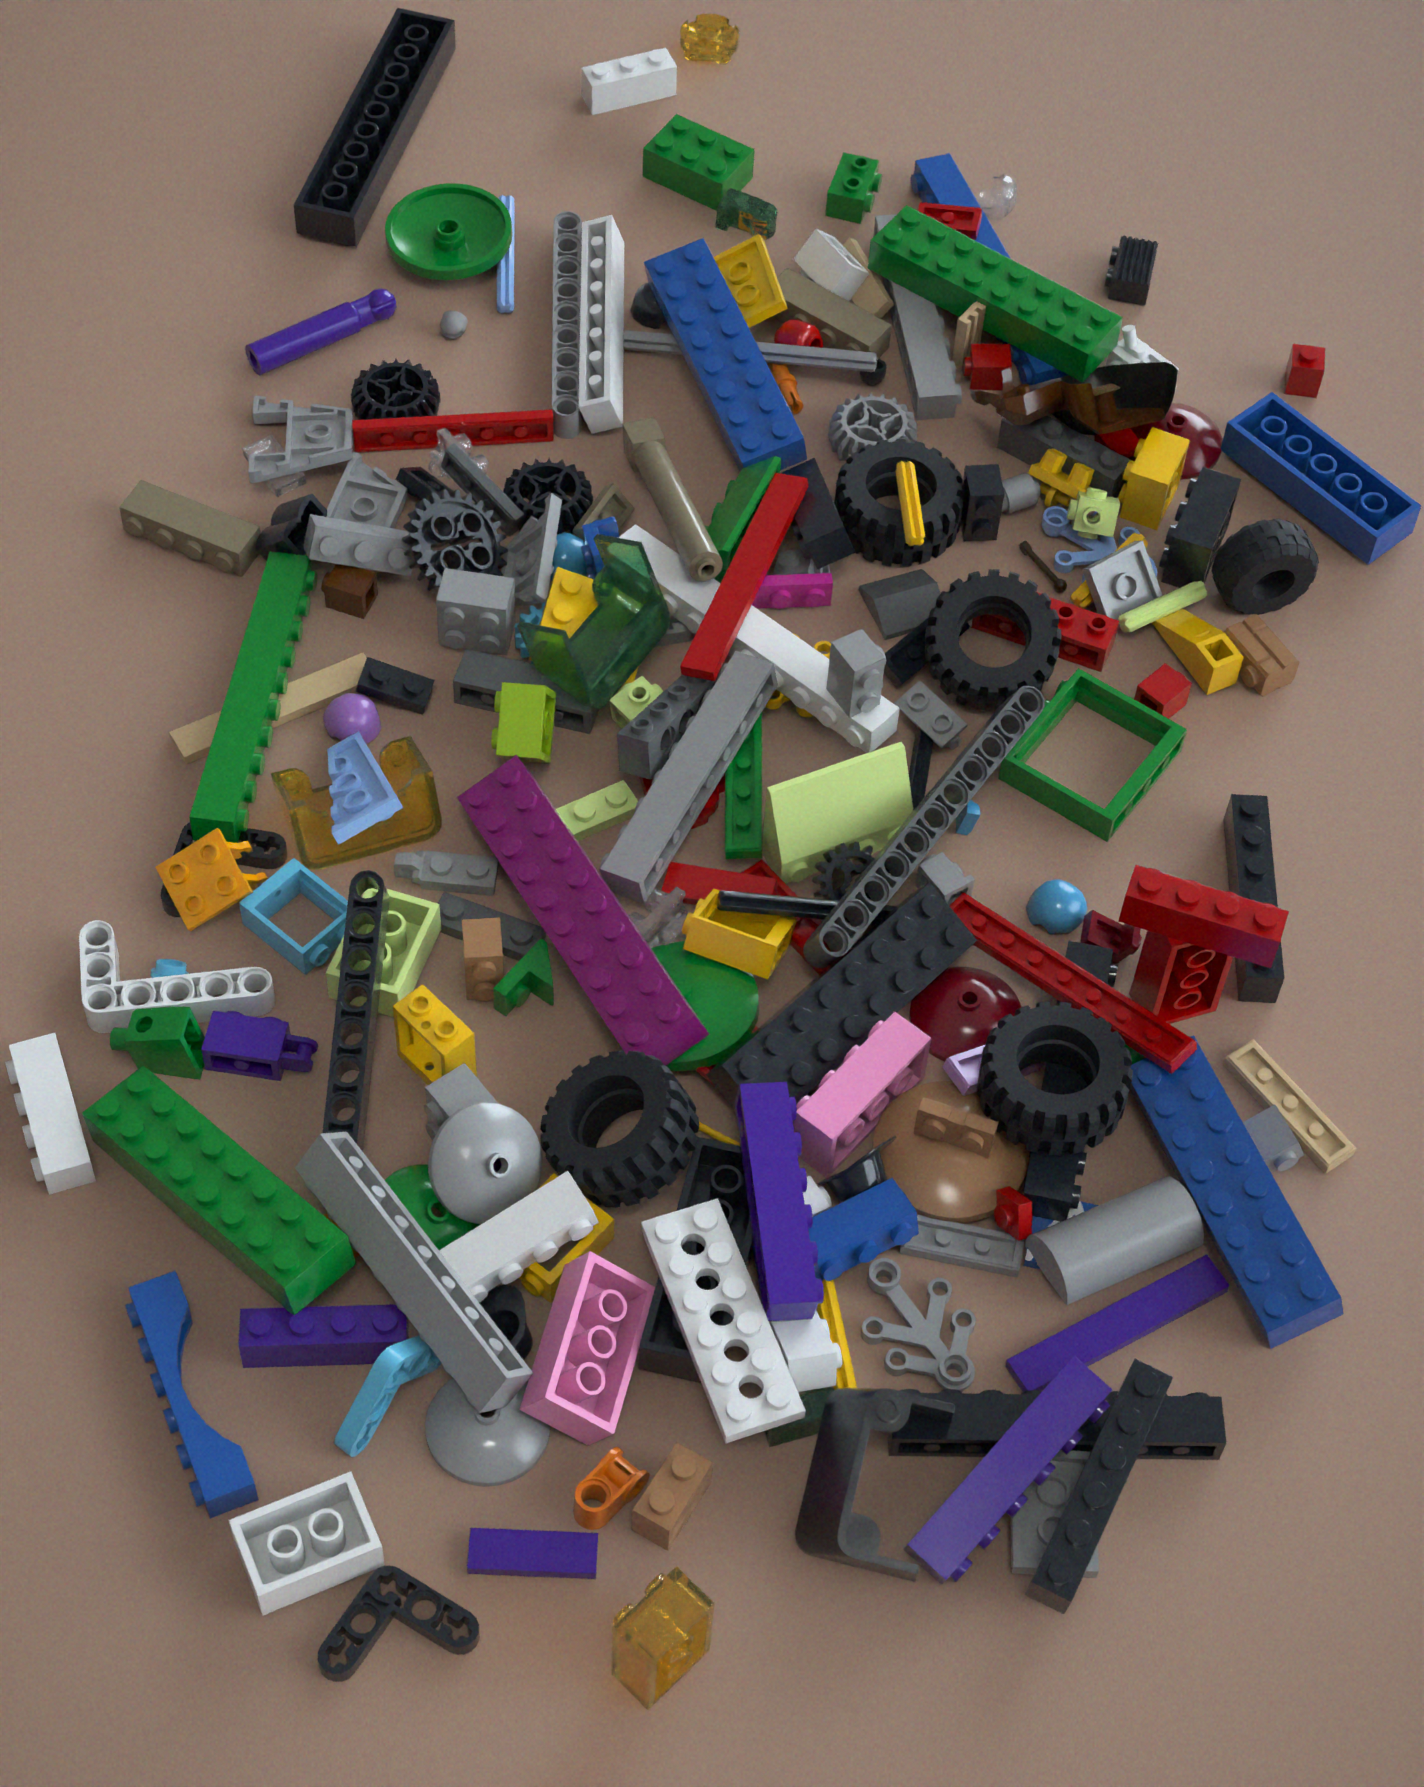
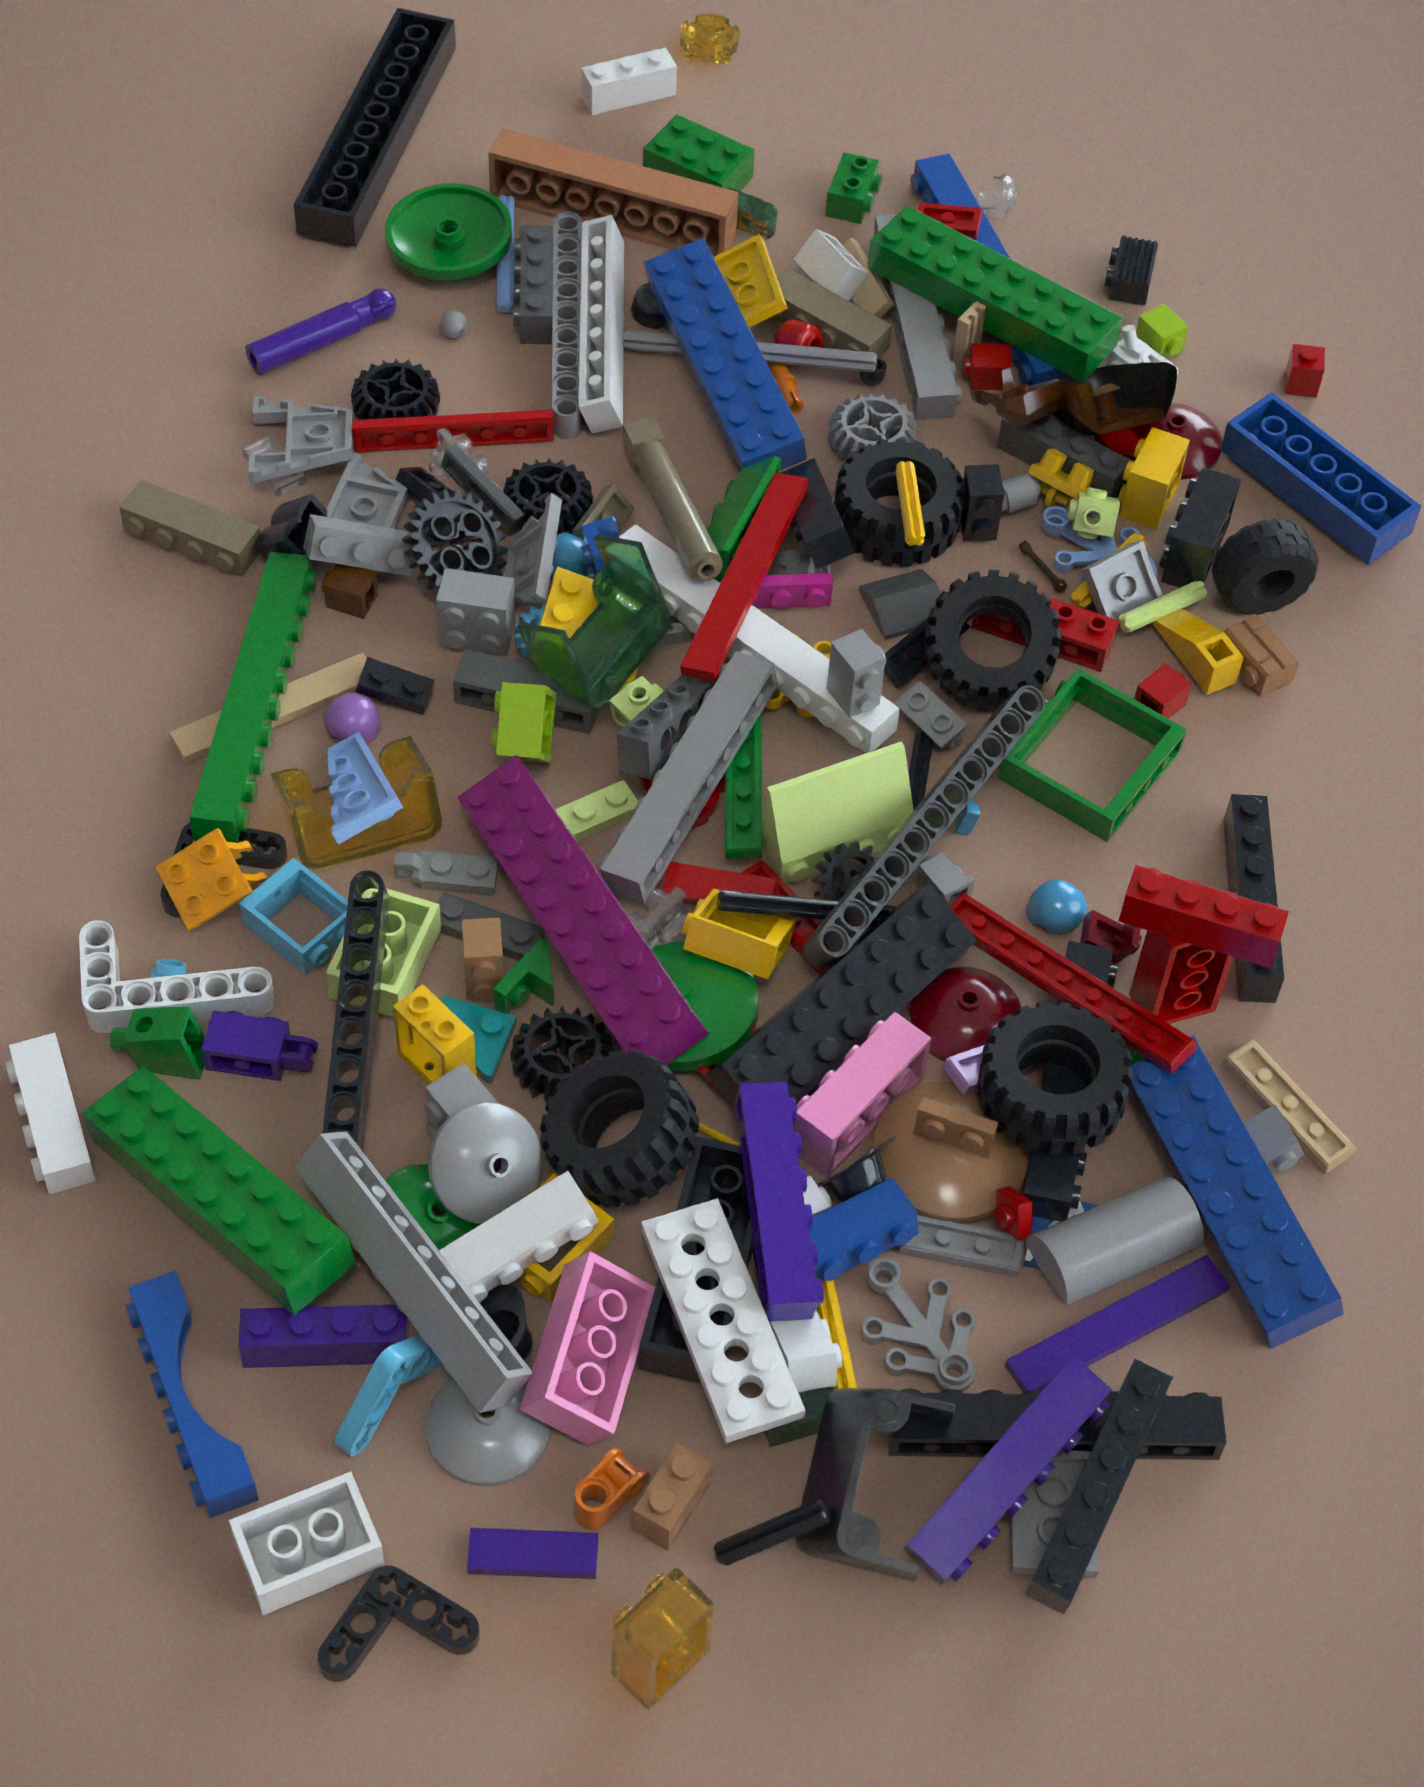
(491, 1033): none -> teal wing
(535, 285): none -> dark grey brick
(573, 1035): none -> black gear
(642, 200): none -> nougat brick
(772, 1532): none -> black axle
(1162, 331): none -> lime brick

